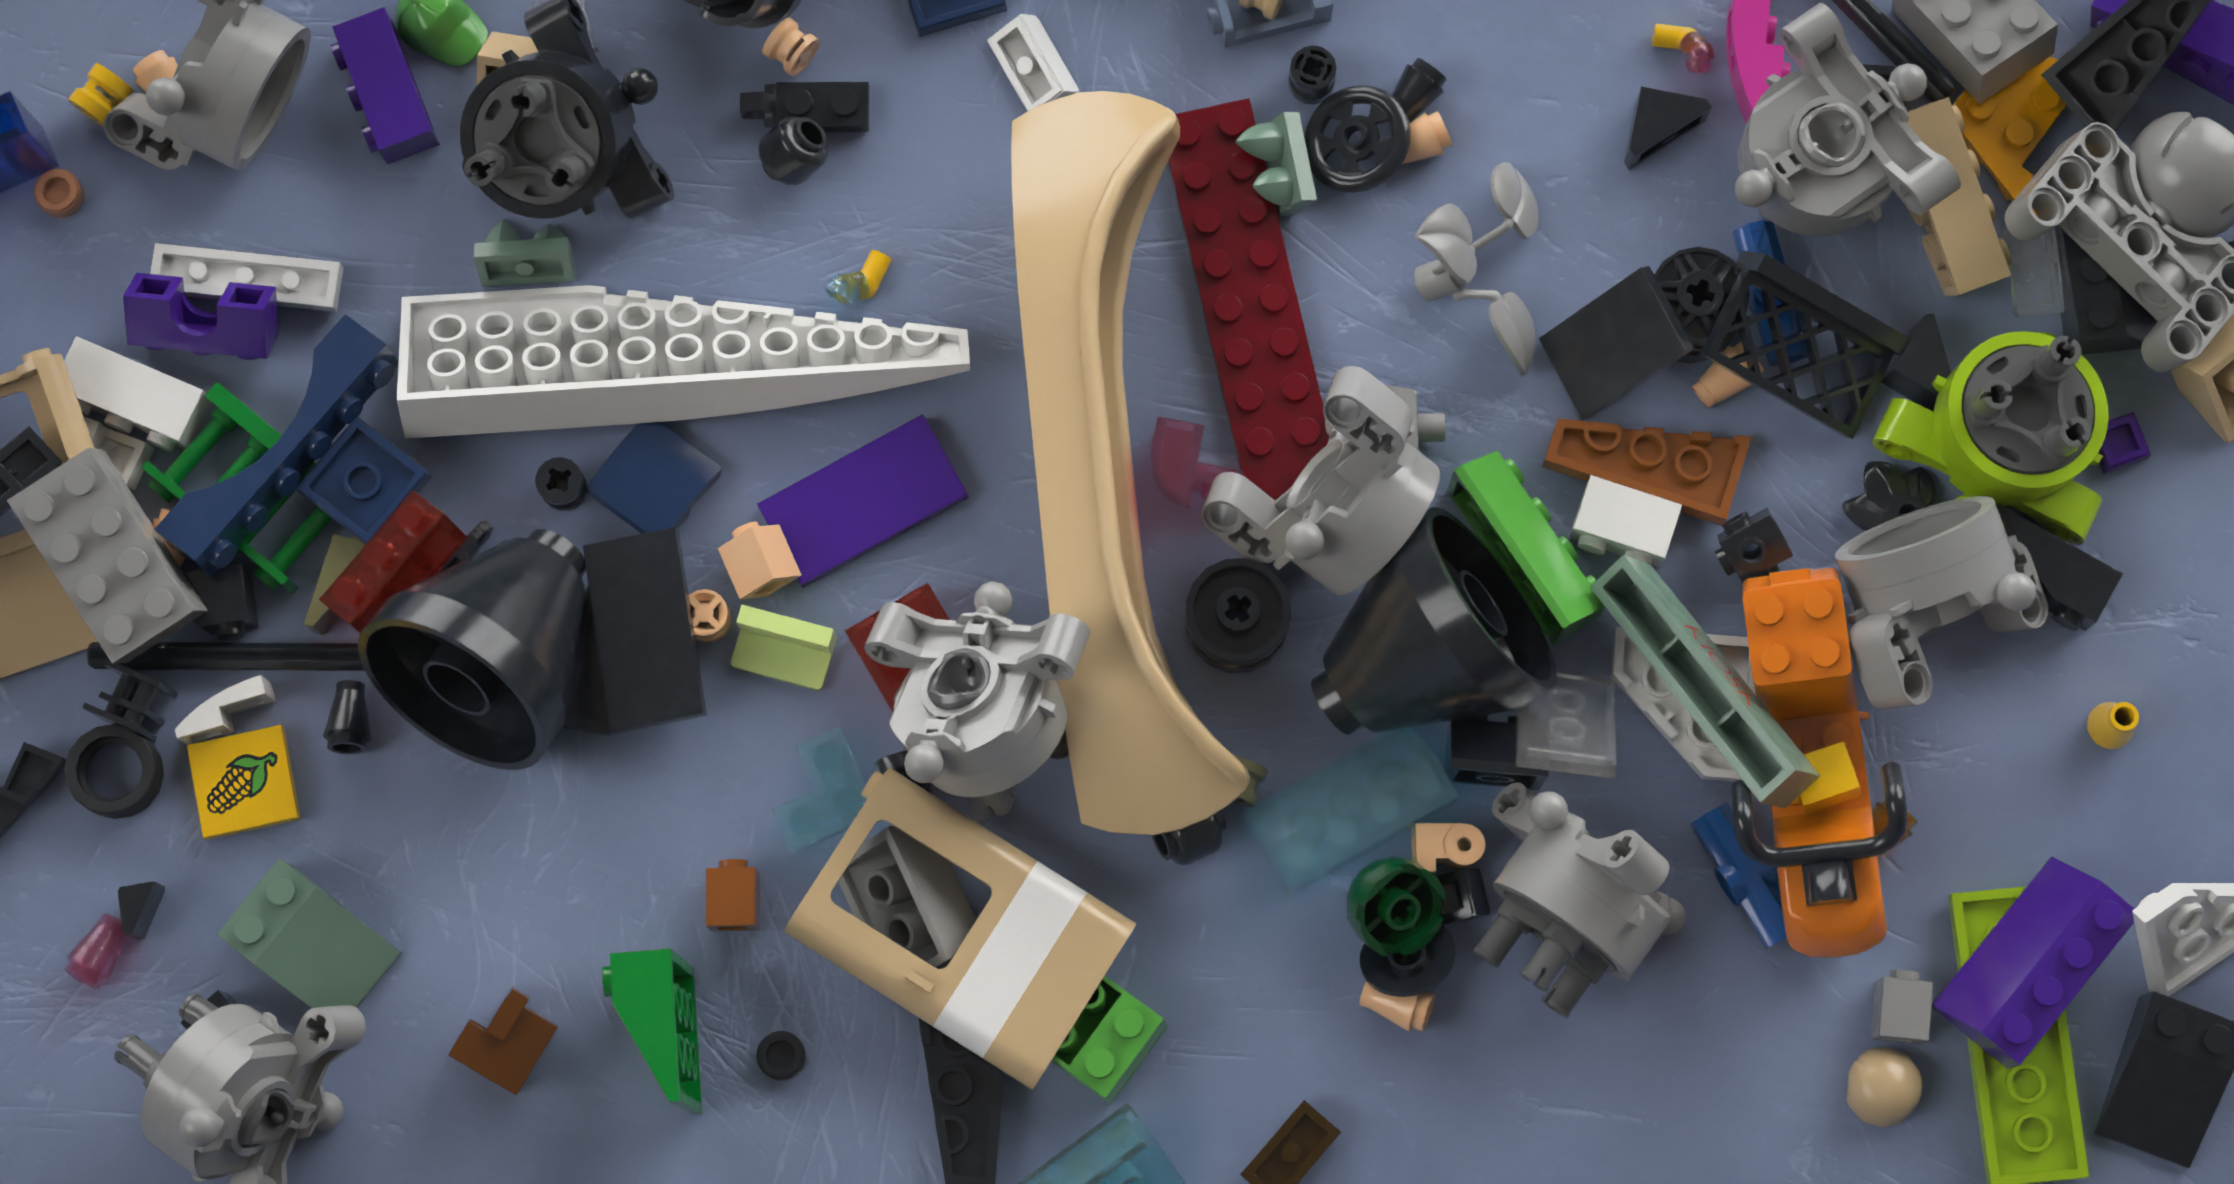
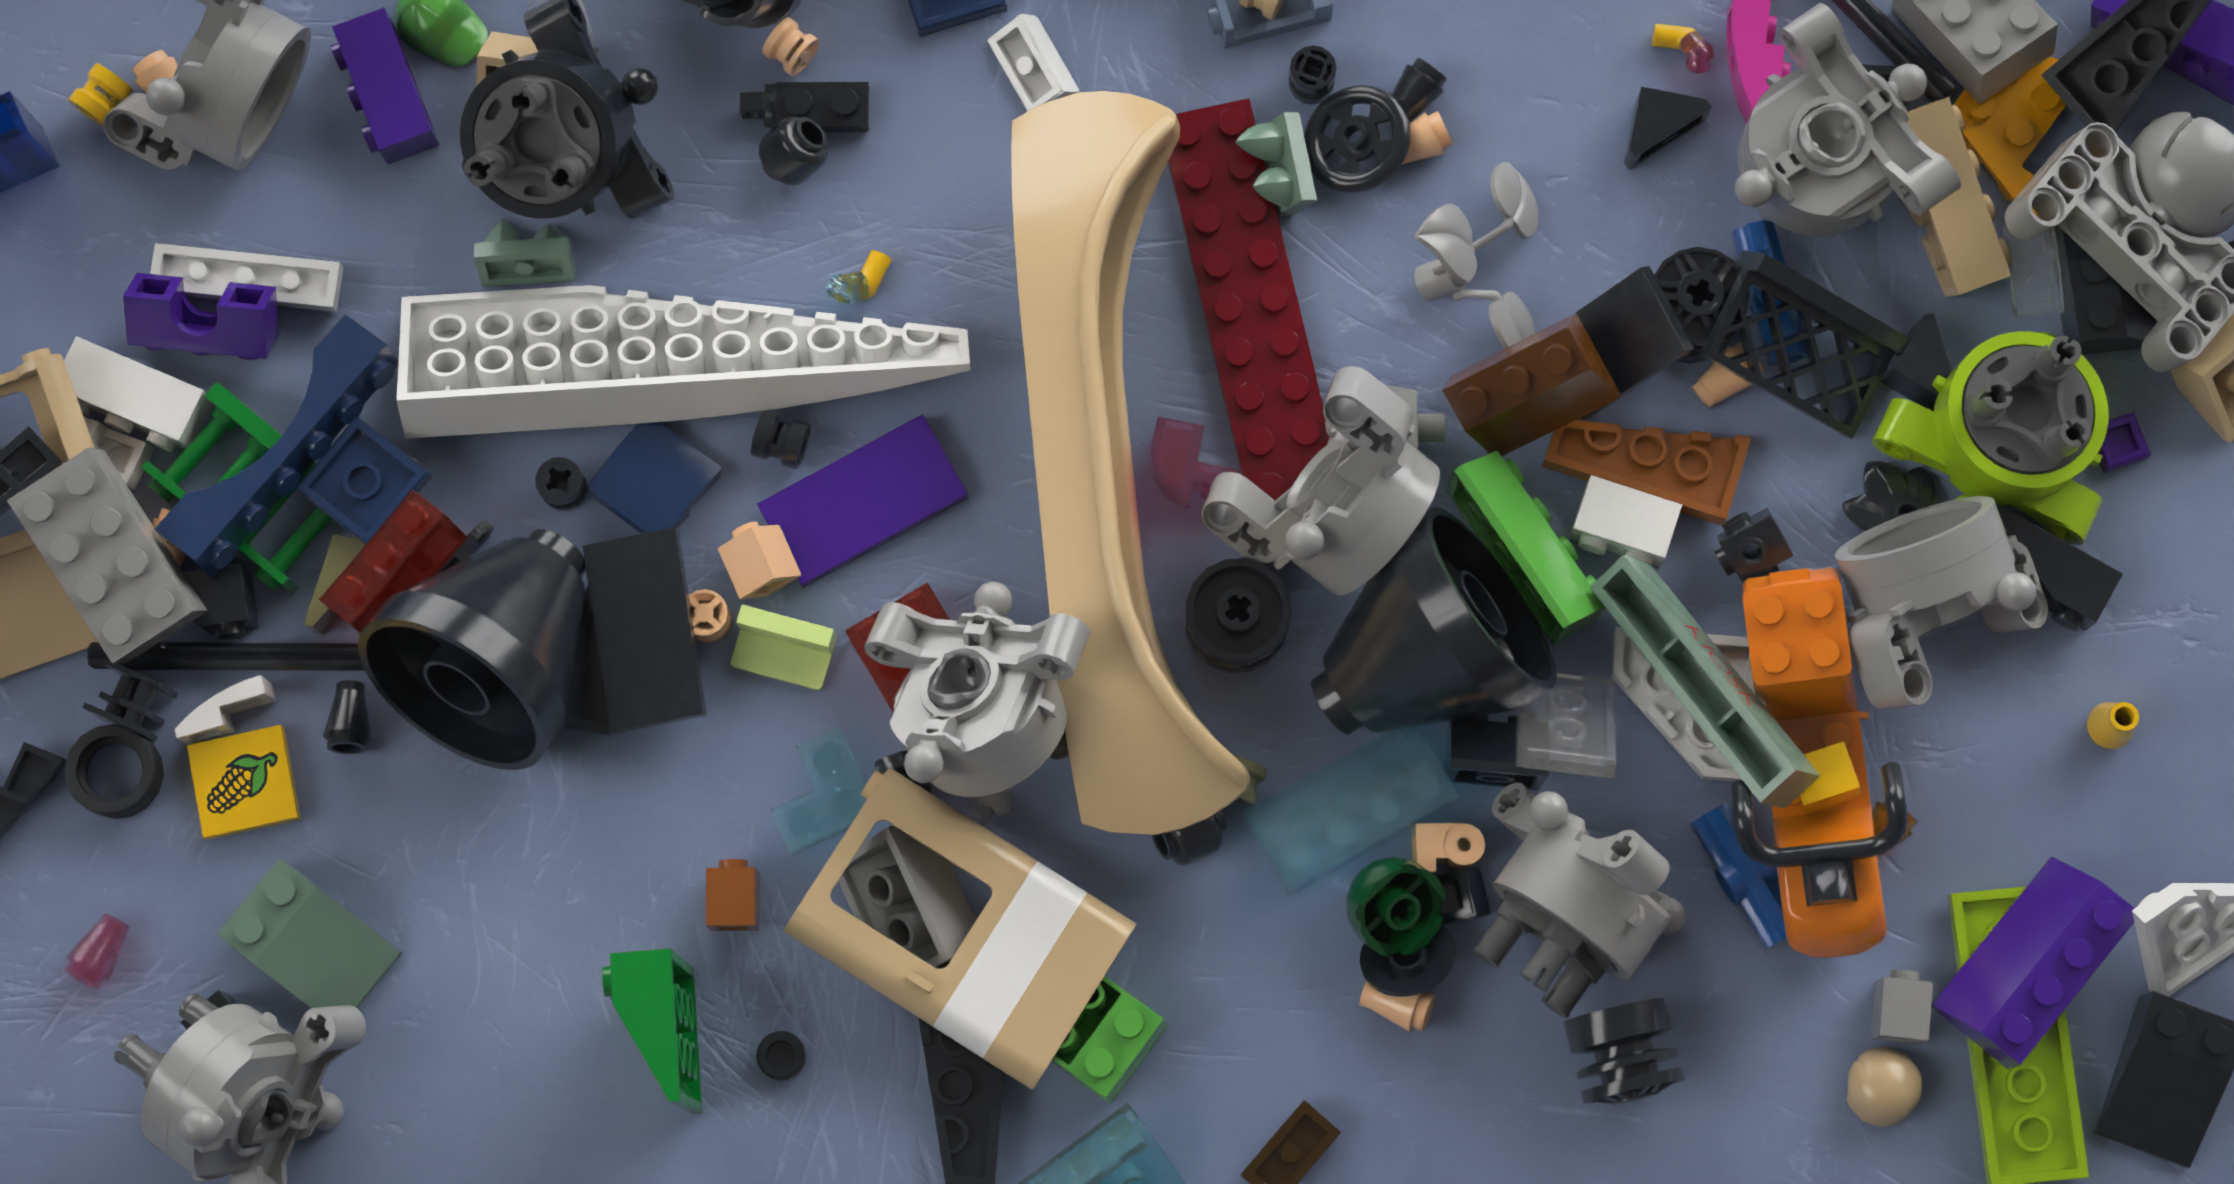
(58, 193): nougat tile -> none
(138, 907): black slope -> none
(509, 1044): reddish brown plate -> none
(780, 439): none -> black wheel
(1531, 387): none -> reddish brown slope
(1623, 1051): none -> black wheel

